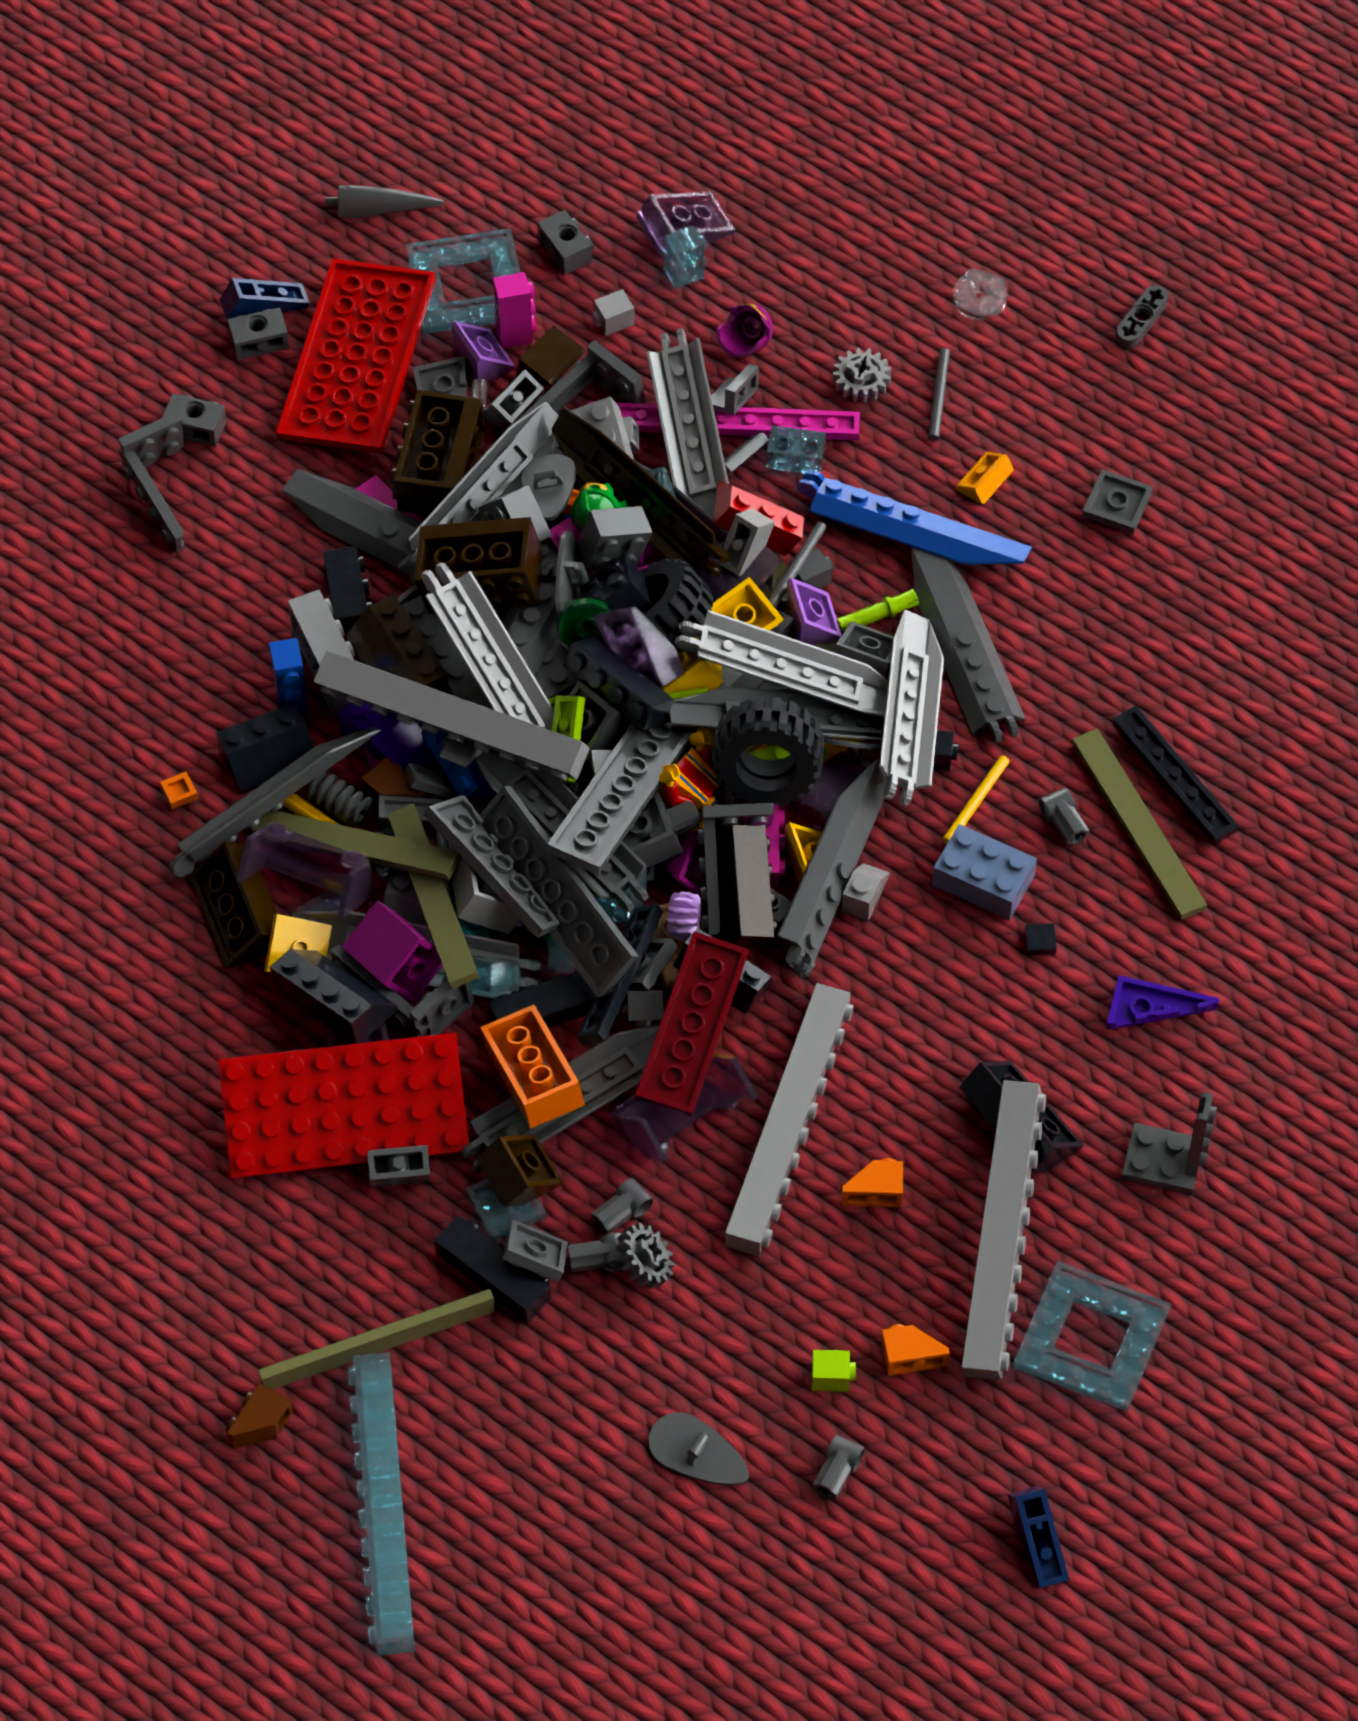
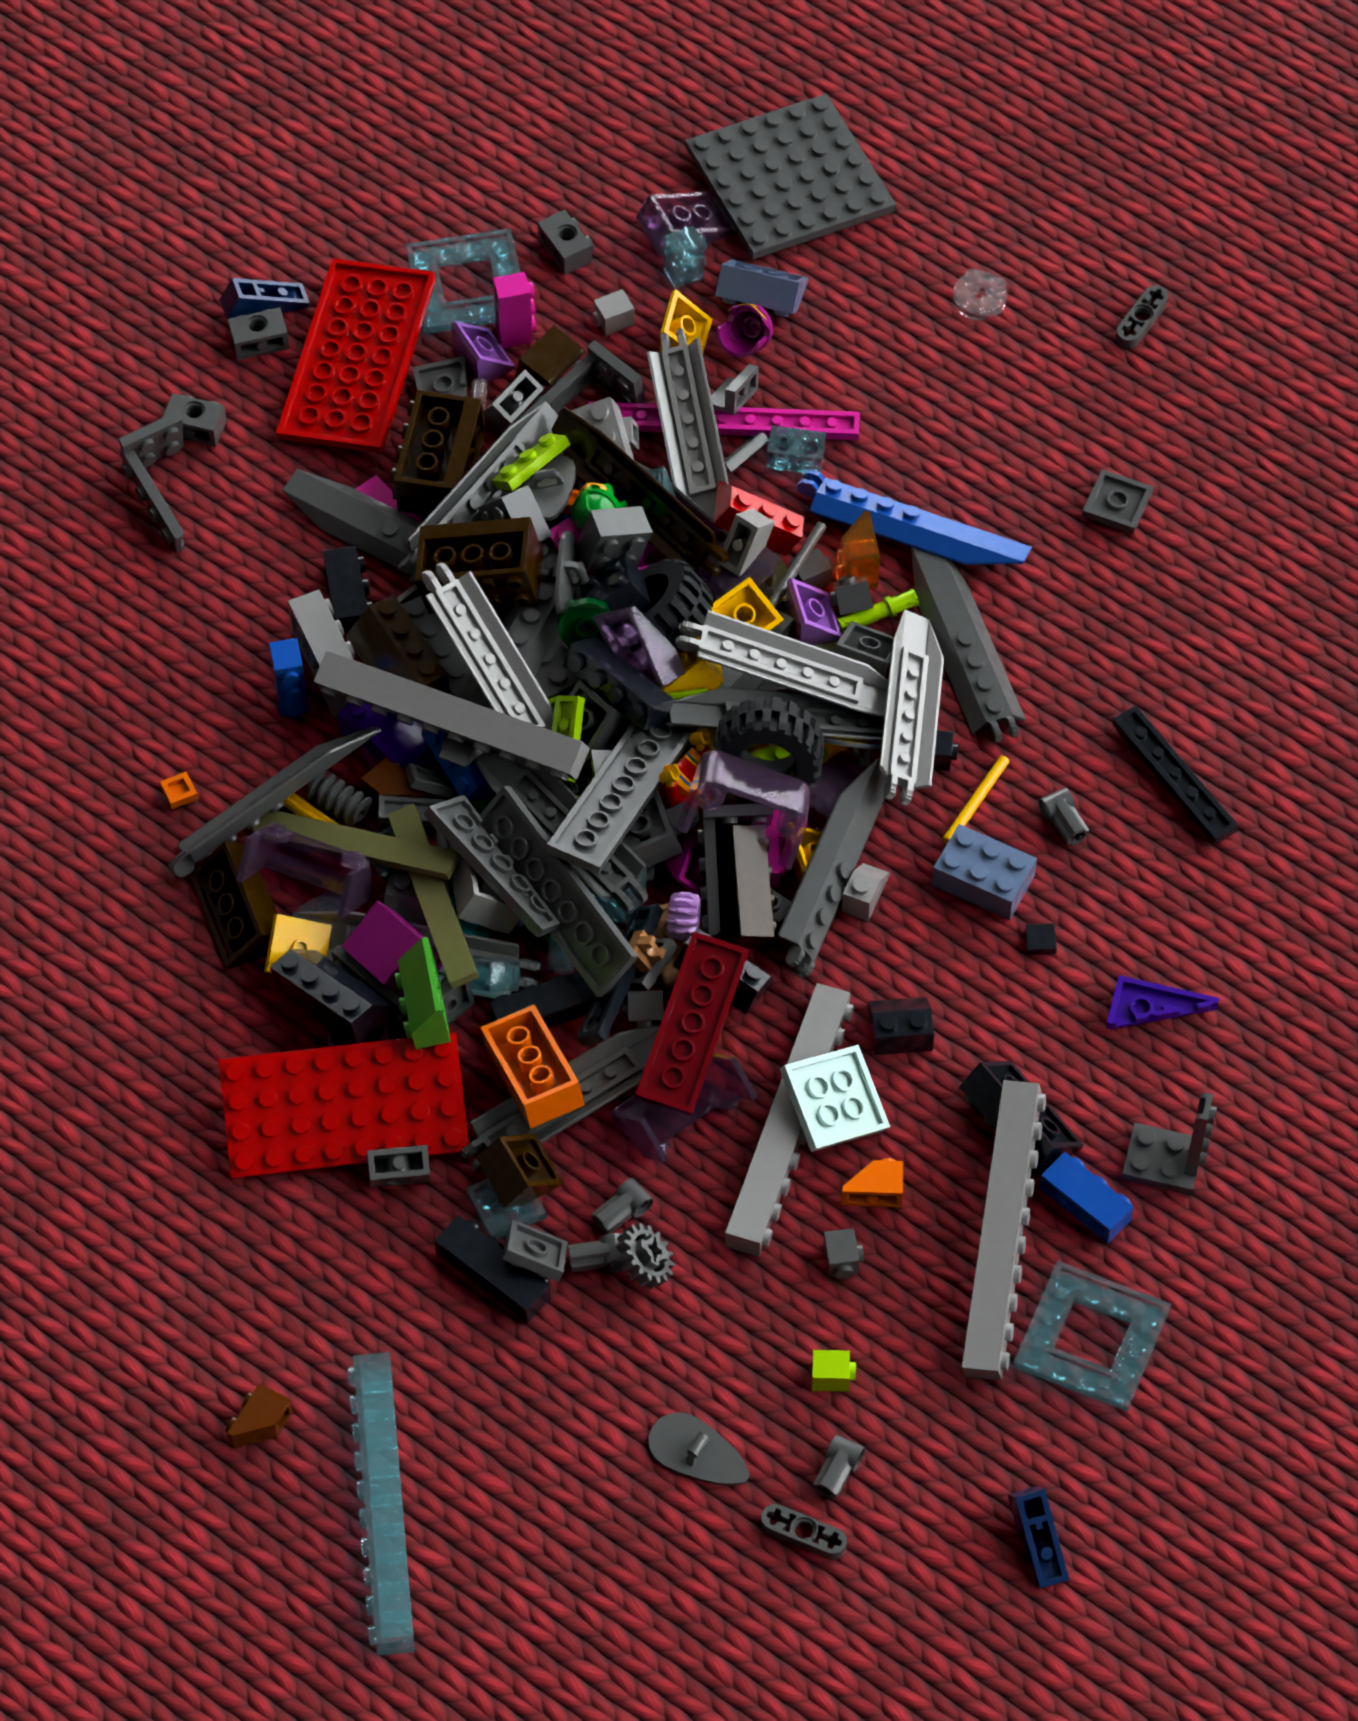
(263, 746): black slope -> none
(370, 201): dark grey piece -> none
(377, 1340): olive tile -> none
(422, 997): none -> bright green slope
(530, 461): none -> lime plate
(646, 949): none -> medium nougat tile
(685, 315): none -> yellow slope
(726, 773): none -> clear purple windscreen
(761, 286): none -> sand blue slope
(779, 1531): none -> dark grey beam
(790, 176): none -> dark grey plate
(834, 1098): none -> light aqua plate
(842, 1253): none -> dark grey brick
(851, 594): none -> dark grey brick
(859, 551): none -> clear orange slope
(861, 375): light grey gear -> none
(901, 1025): none -> black slope
(911, 1350): orange slope -> none
(939, 393): dark grey bar -> none
(985, 477): light orange slope -> none
(1086, 1197): none -> blue brick
(1139, 824): olive tile -> none

